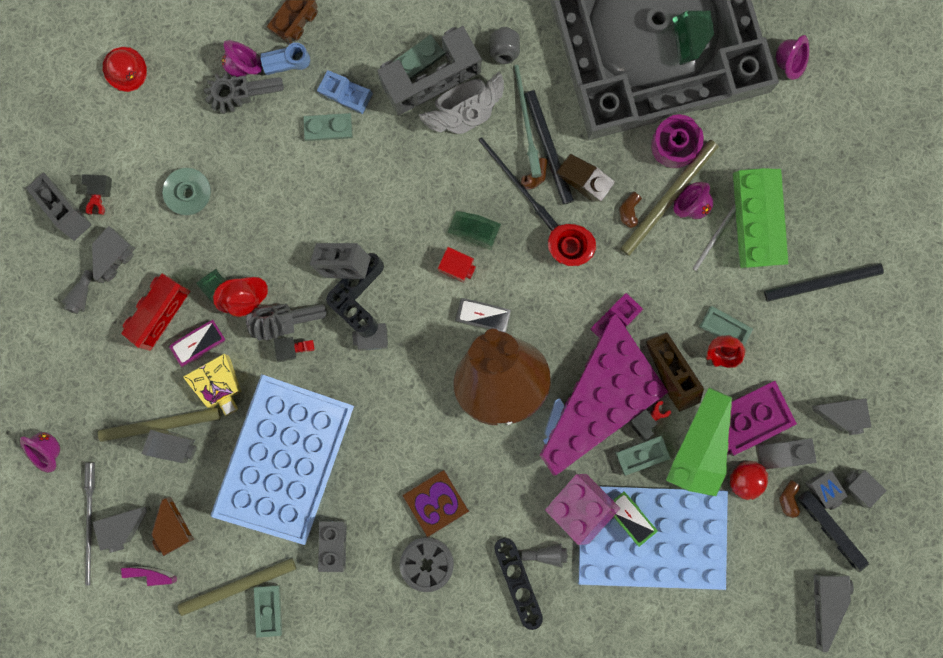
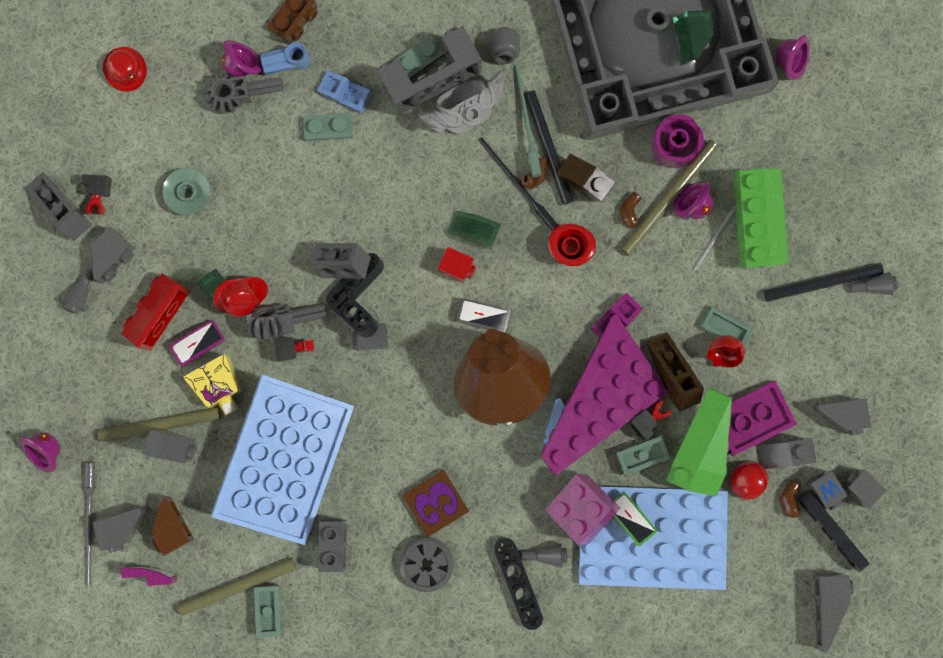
(880, 284): none -> dark grey cone

